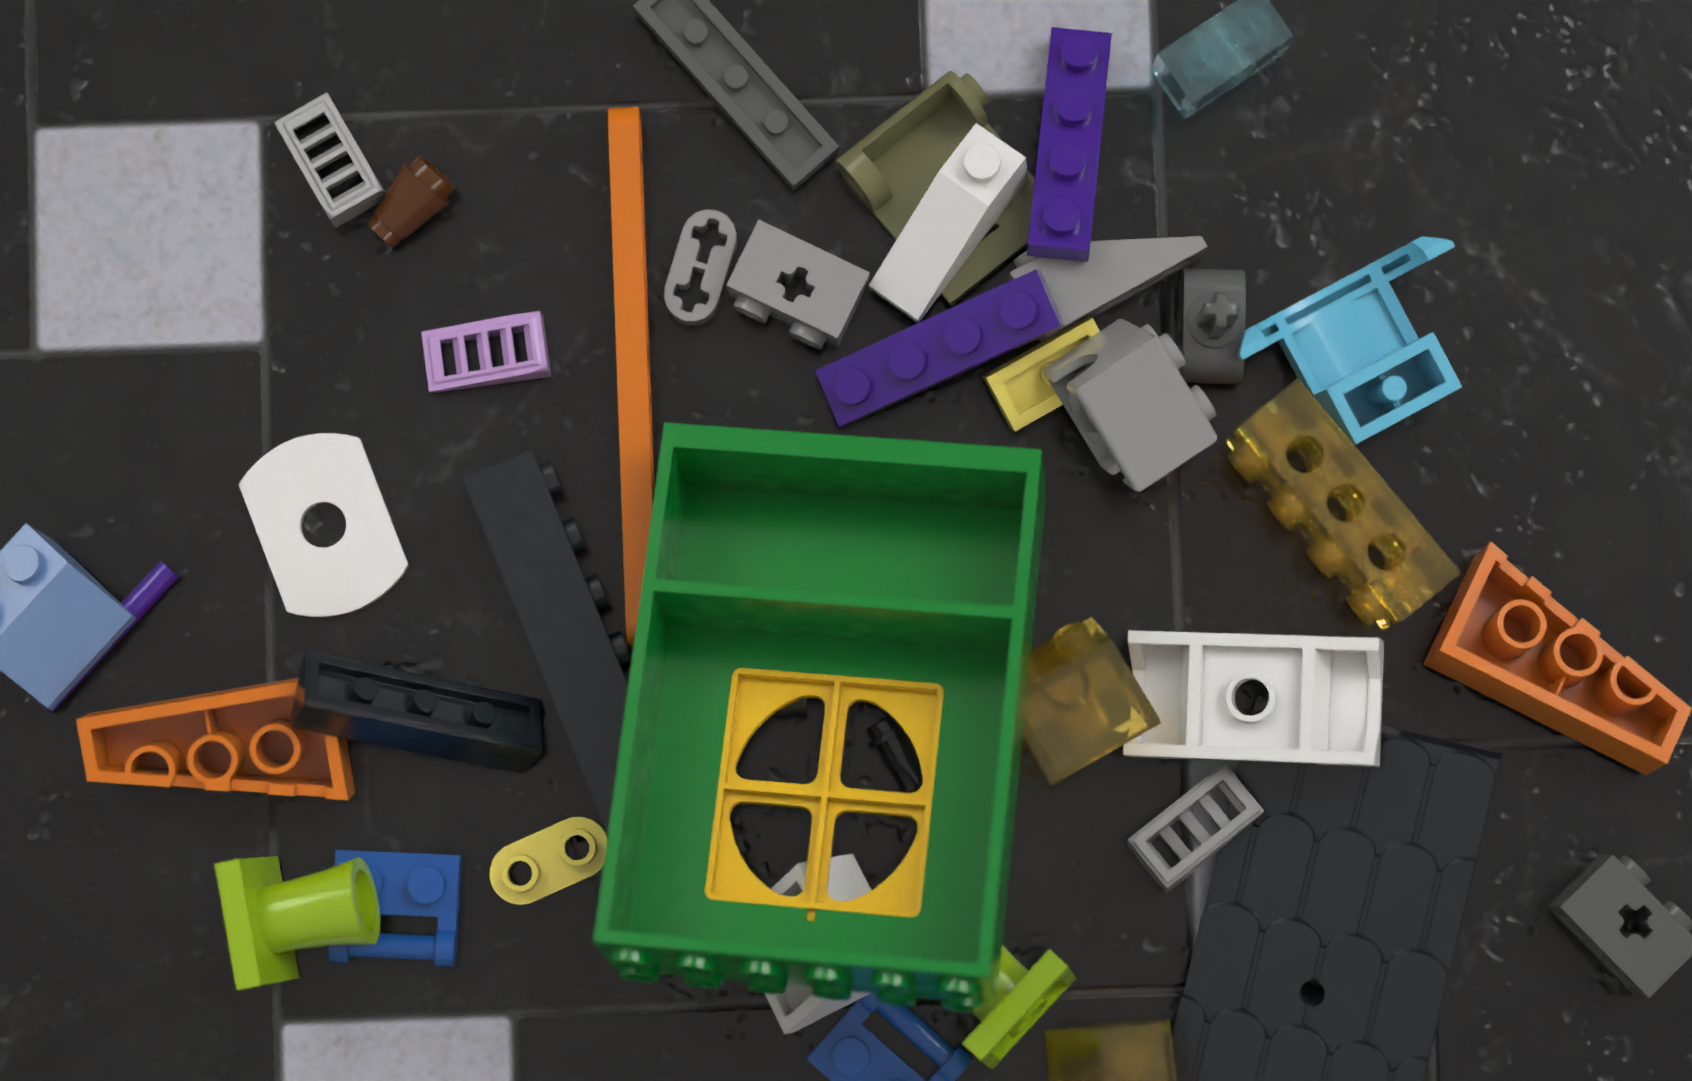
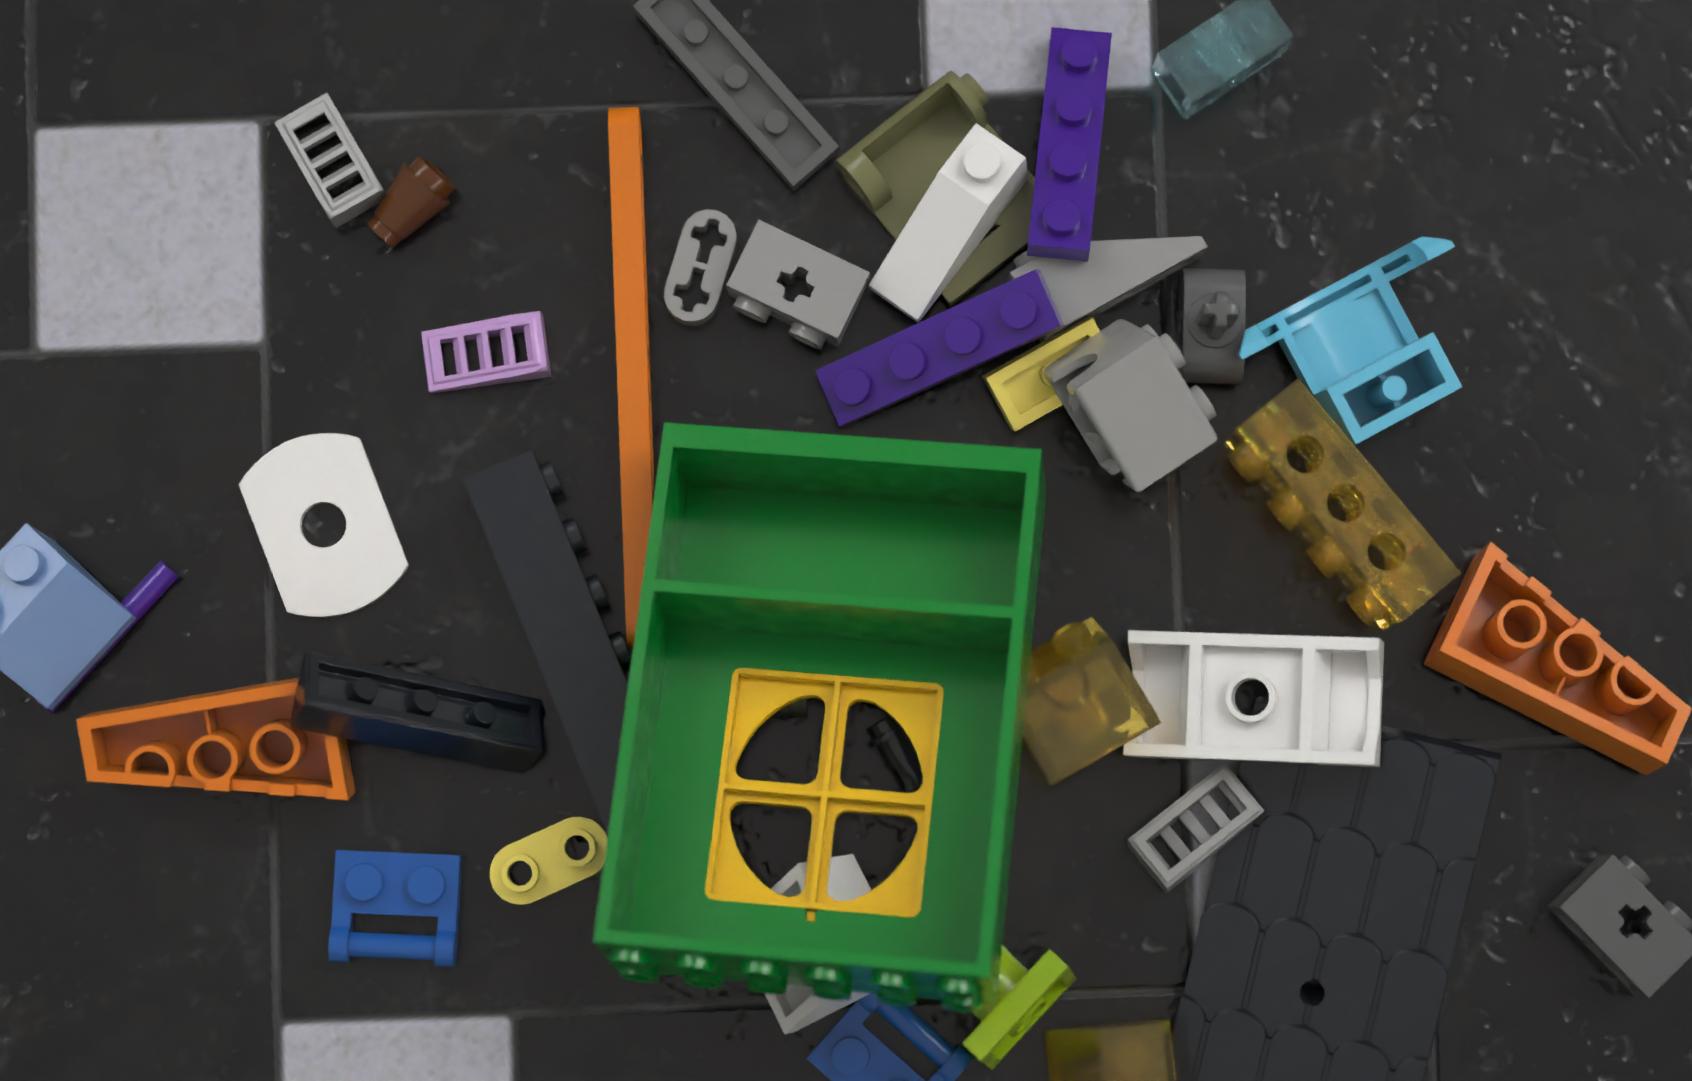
(275, 917): lime plant -> none

